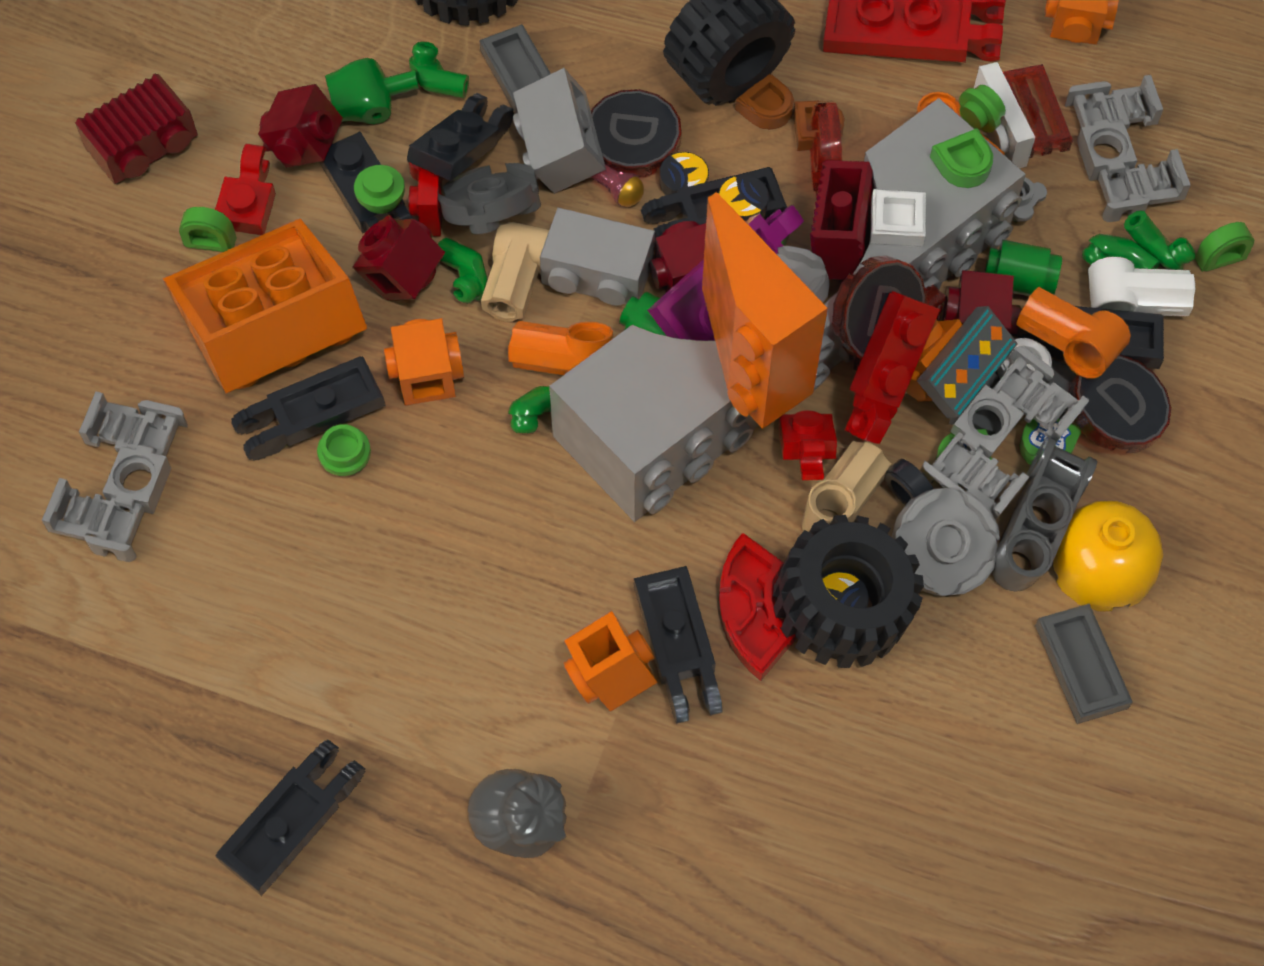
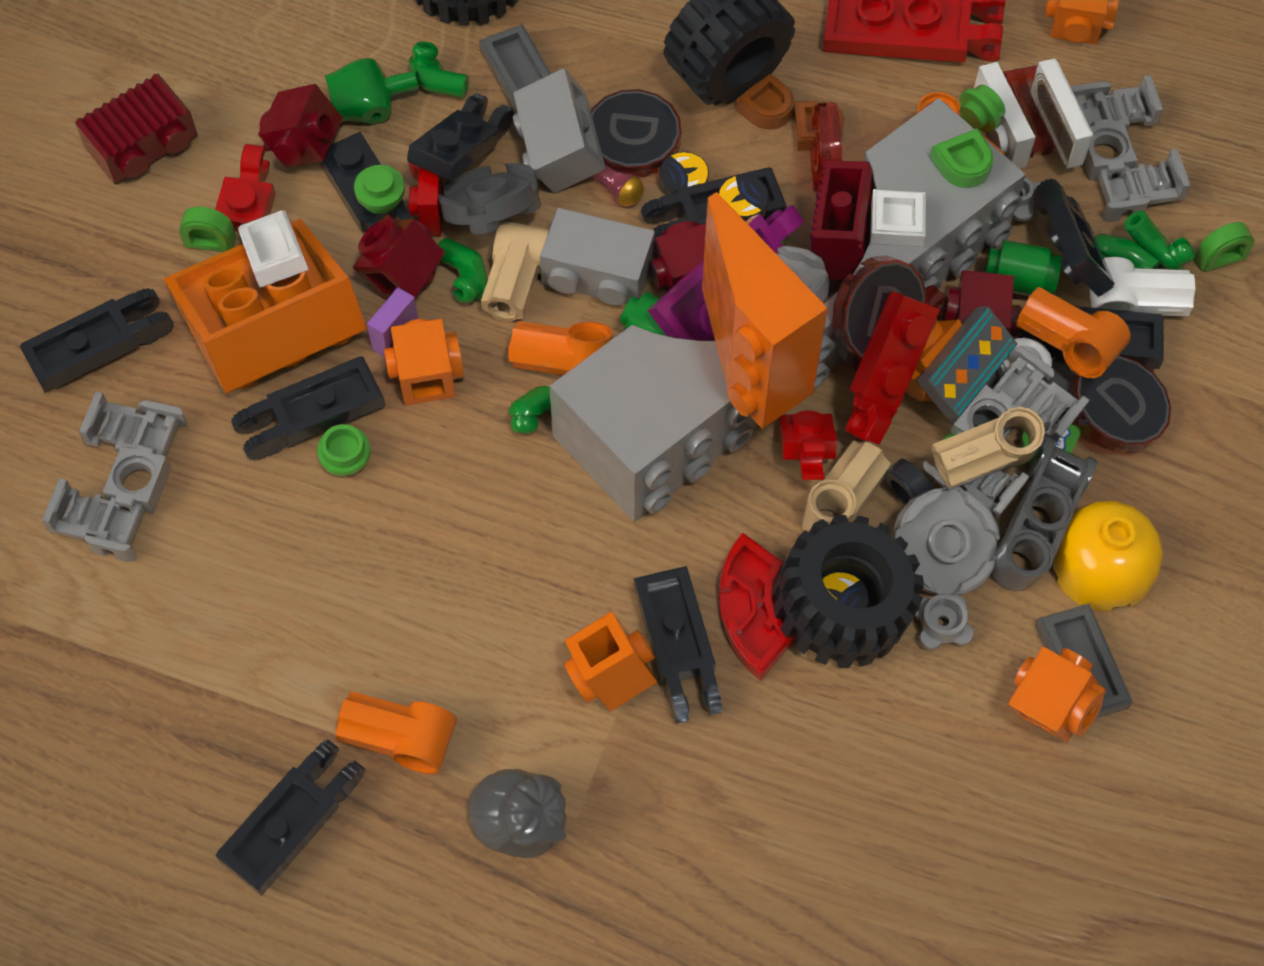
(95, 338): none -> black hinge
(272, 248): none -> white tile
(394, 312): none -> medium lavender tile
(410, 735): none -> orange piece
(948, 607): none -> light grey plate
(985, 449): none -> tan piece
(1058, 693): none -> orange brick
(1061, 113): none -> white tile
(1073, 237): none -> black hinge

